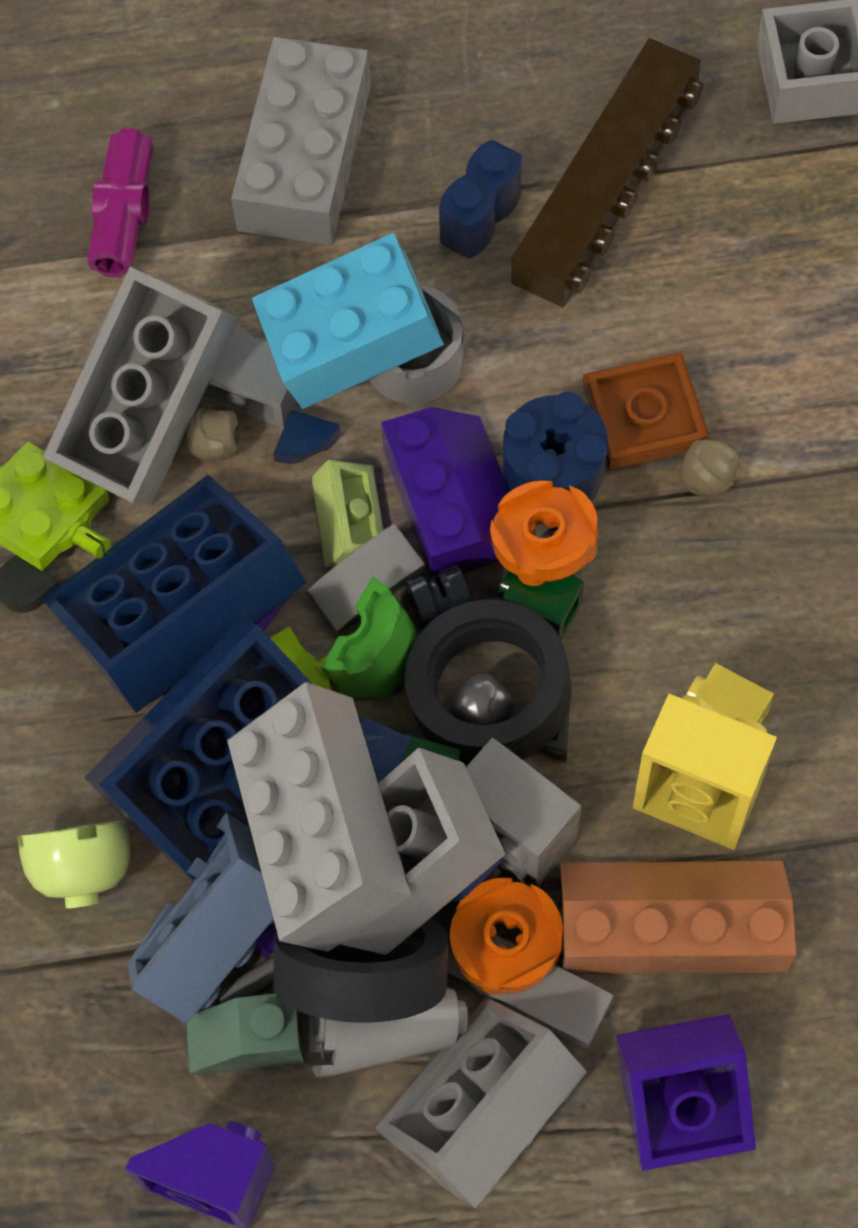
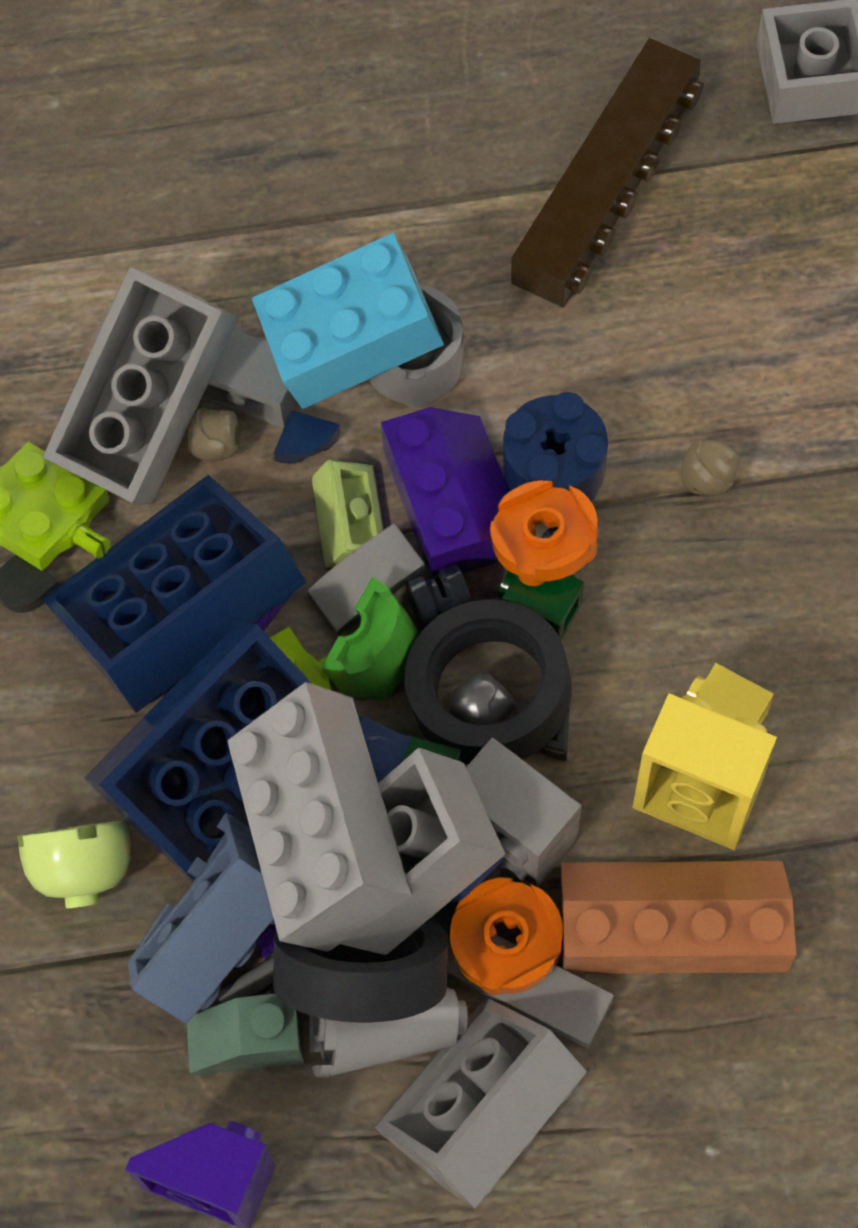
(120, 203): magenta piece -> none
(301, 141): light grey brick -> none
(480, 198): dark blue brick -> none
(646, 409): dark orange plate -> none
(687, 1091): dark purple slope -> none

